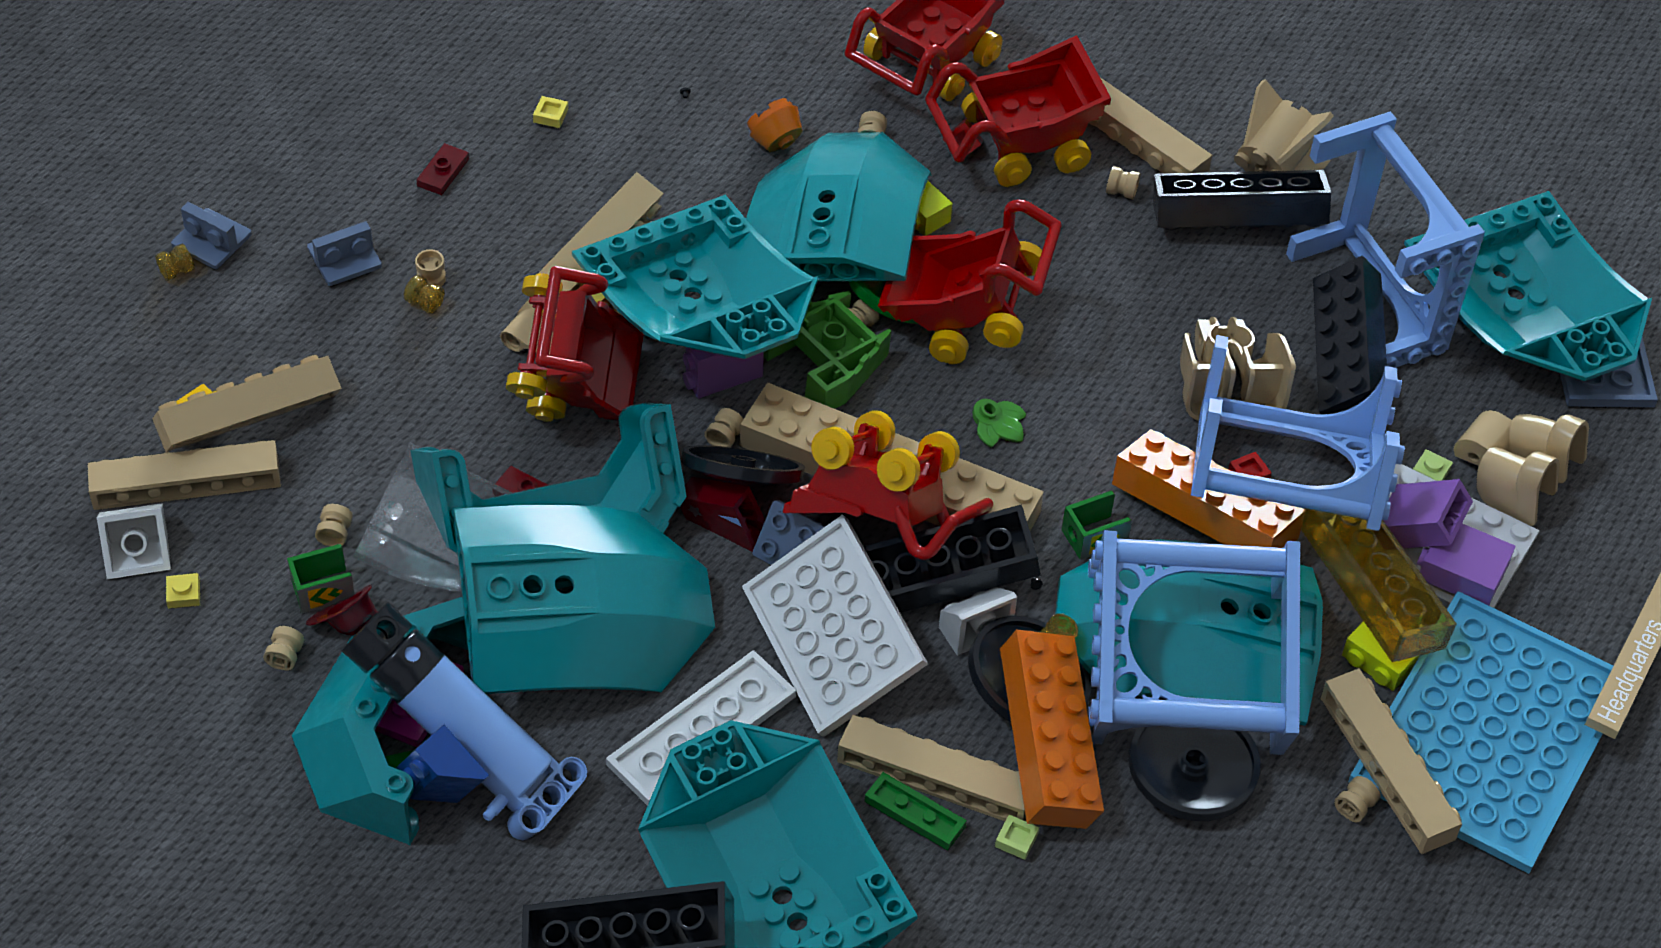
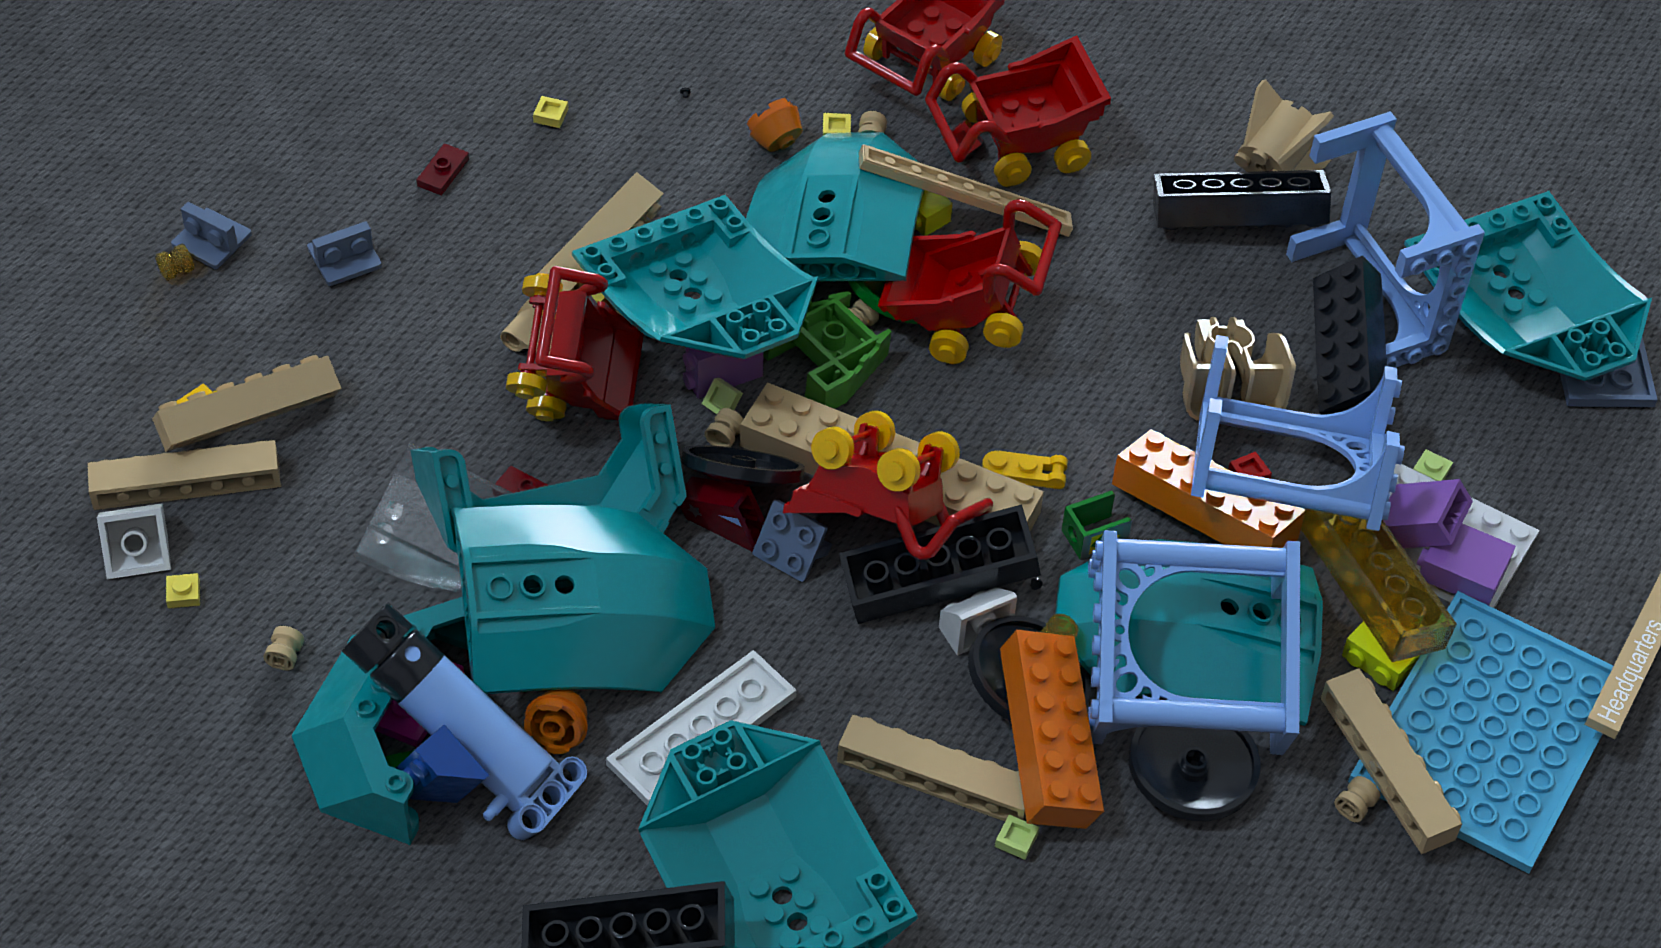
(318, 565): piece -> none
(334, 523): tan wheel -> none
(349, 614): dark red piece -> none
(424, 294): clear yellow wheel -> none
(431, 266): tan wheel -> none
(557, 720): none -> orange cone
(721, 396): none -> yellowish green plate
(834, 626): white plate -> none
(836, 123): none -> light yellow plate
(915, 811): green plate -> none
(953, 186): none -> tan tile
(1000, 423): bright green plate -> none
(1028, 468): none -> yellow plate
(1123, 182): tan wheel -> none
(1150, 136): tan brick -> none
(1521, 458): tan piece -> none

